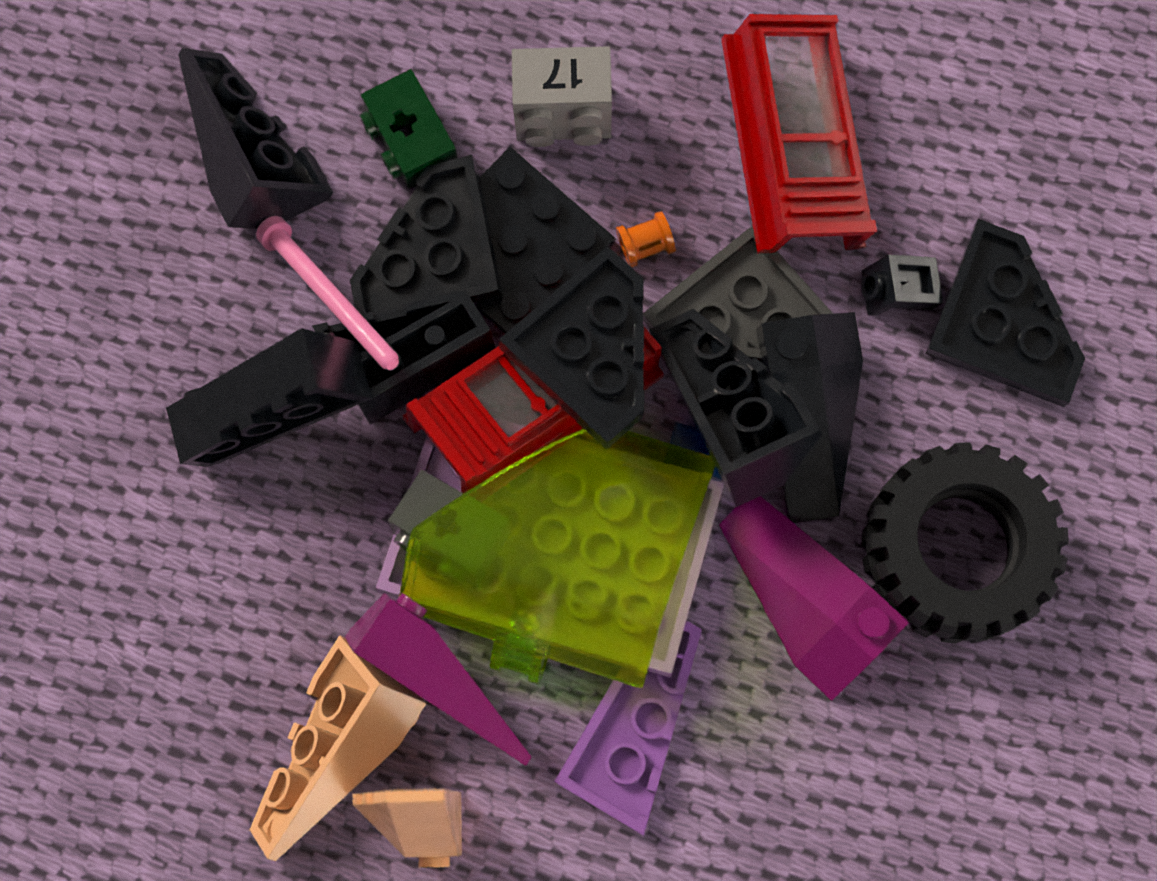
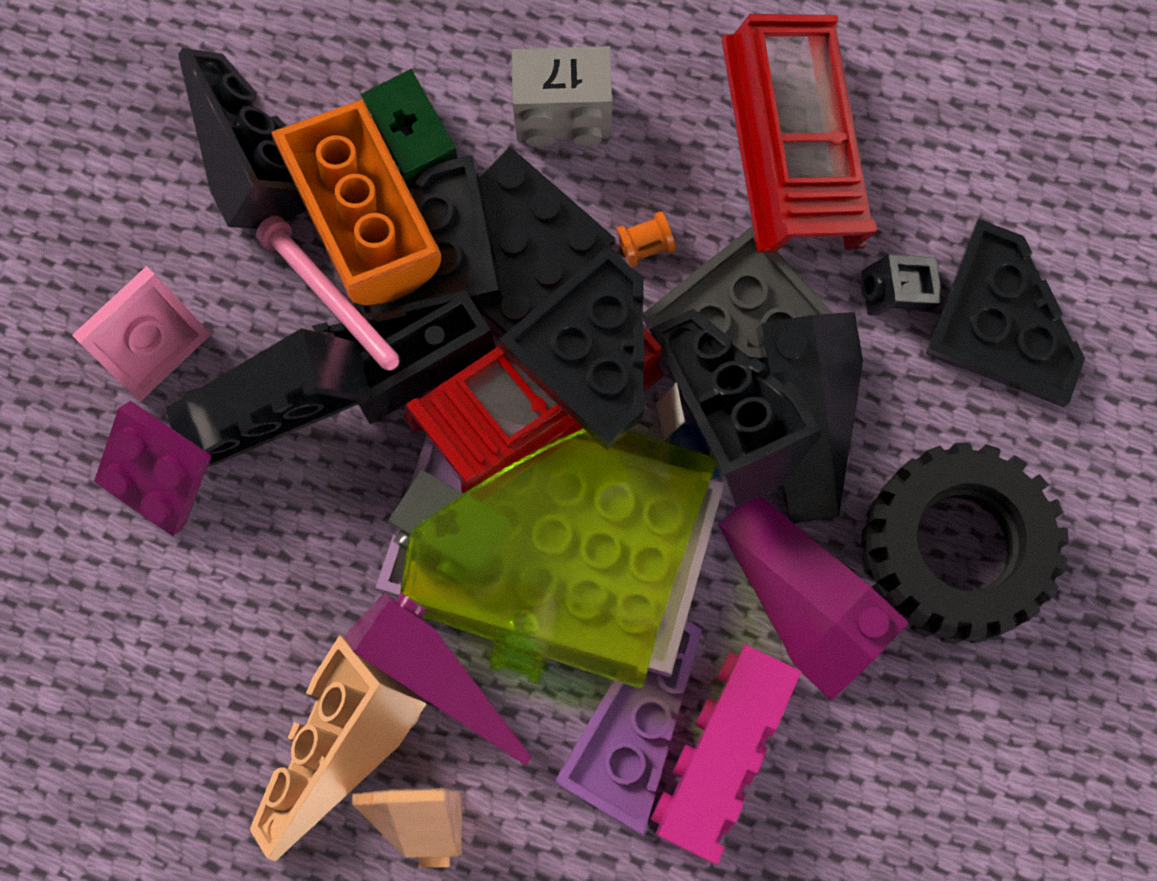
(142, 334): none -> bright pink tile
(151, 468): none -> magenta plate
(359, 204): none -> orange brick
(670, 412): none -> sticker
(726, 752): none -> dark pink wedge

